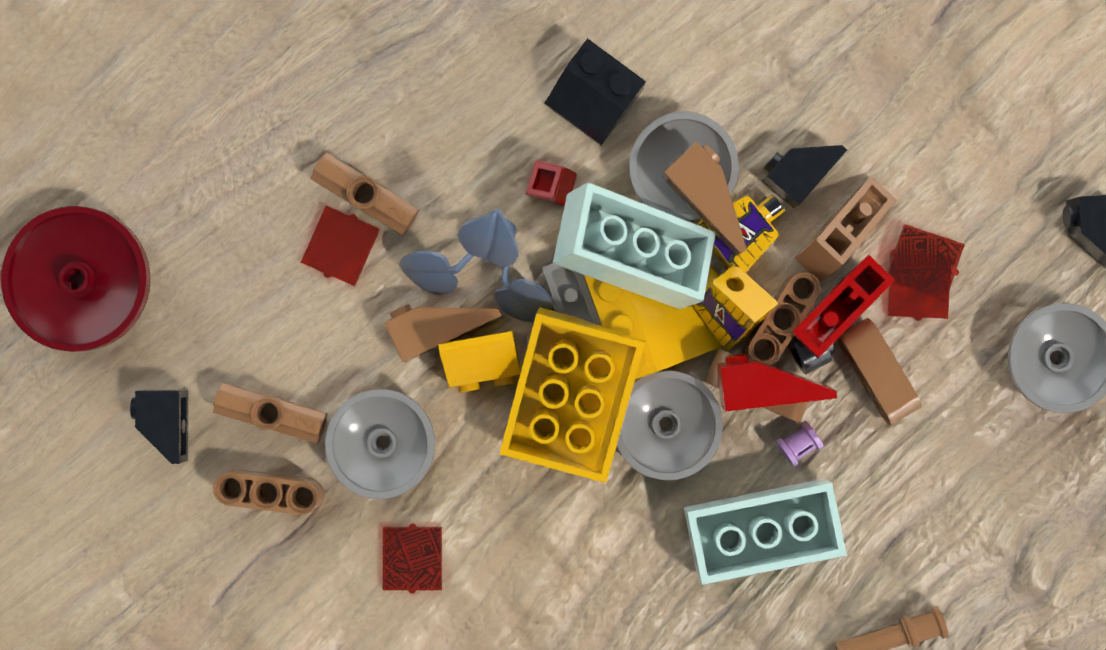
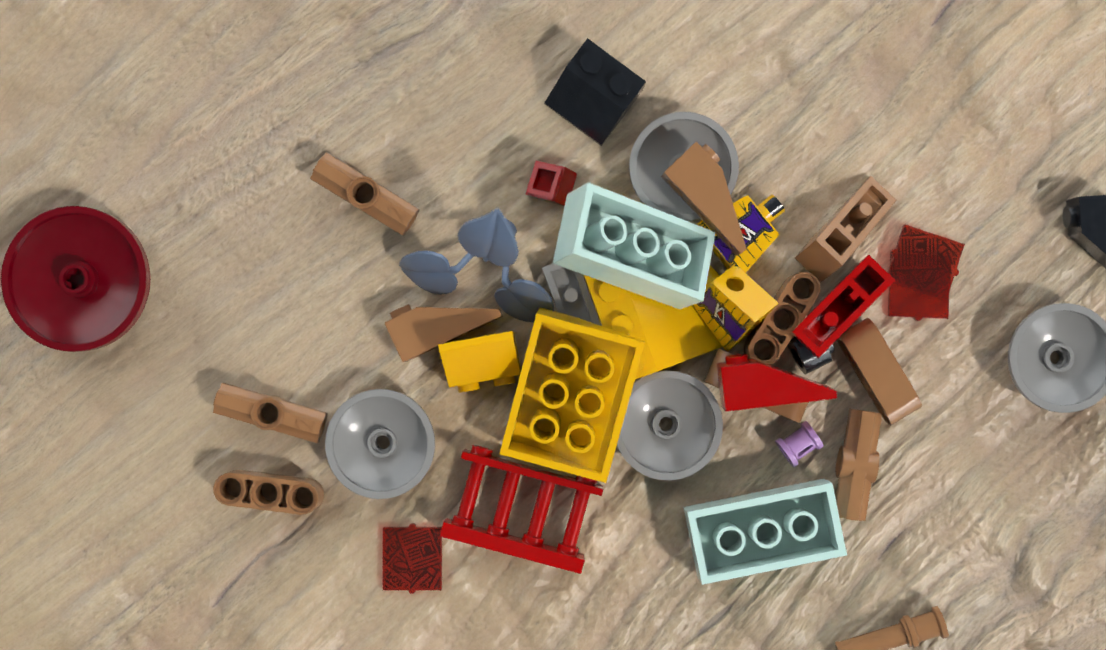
(163, 421): black slope -> none
(340, 246): clear red piece -> none
(497, 536): none -> red fence
(800, 171): black slope -> none
(857, 464): none -> medium nougat piece

